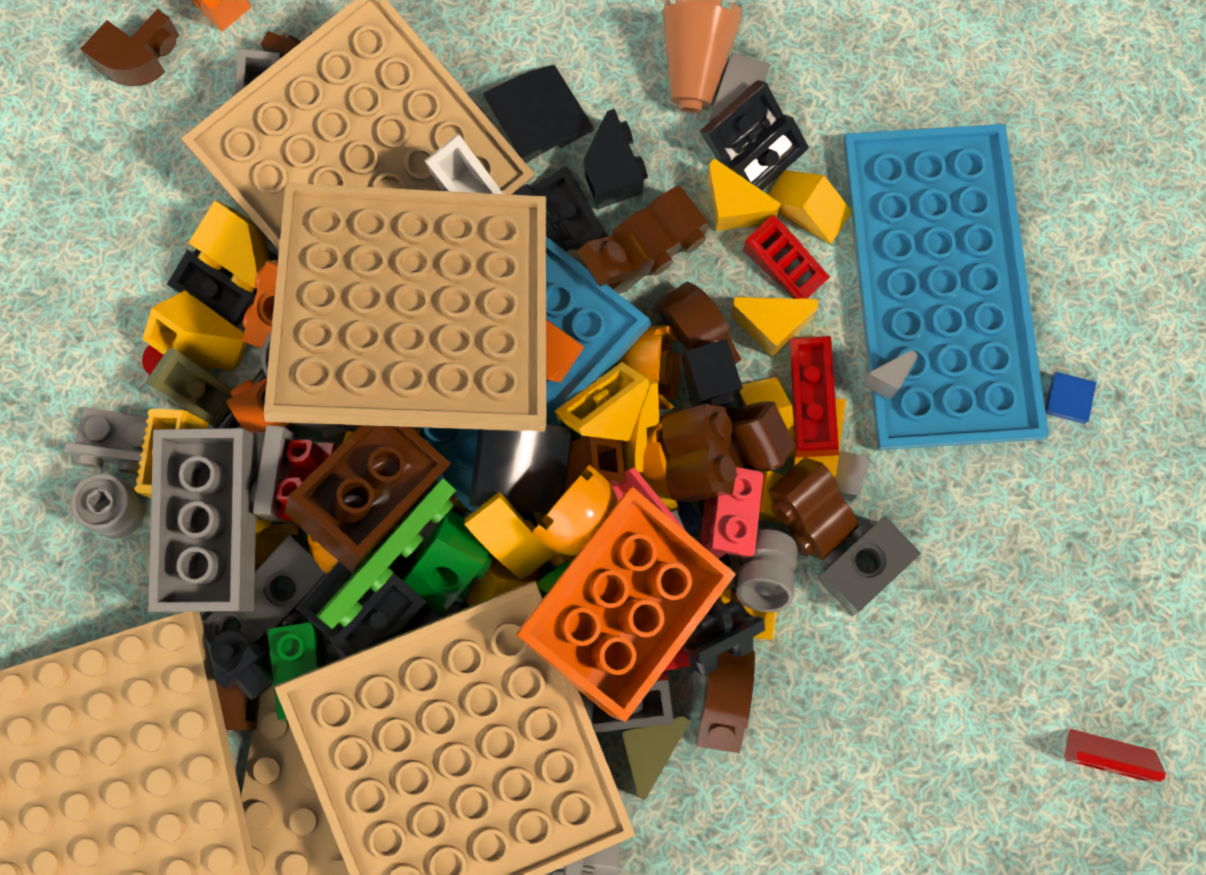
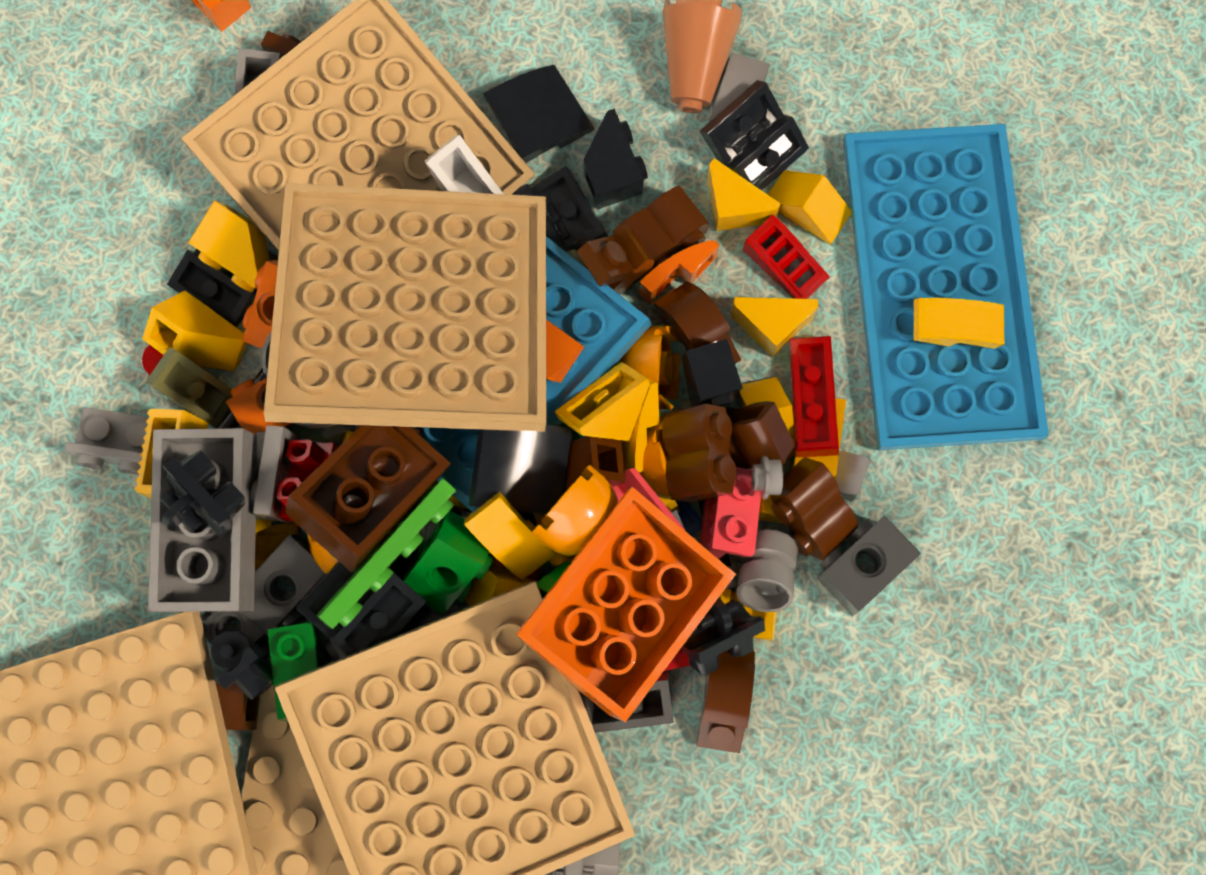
(107, 506): light grey wheel -> none
(134, 58): reddish brown brick -> none
(187, 480): none -> black hips
(649, 751): olive slope -> none
(685, 264): none -> orange slope
(767, 477): none -> light grey plate
(890, 376): light grey slope -> none
(958, 321): none -> yellow slope
(1070, 397): blue tile -> none
(1113, 756): red slope -> none

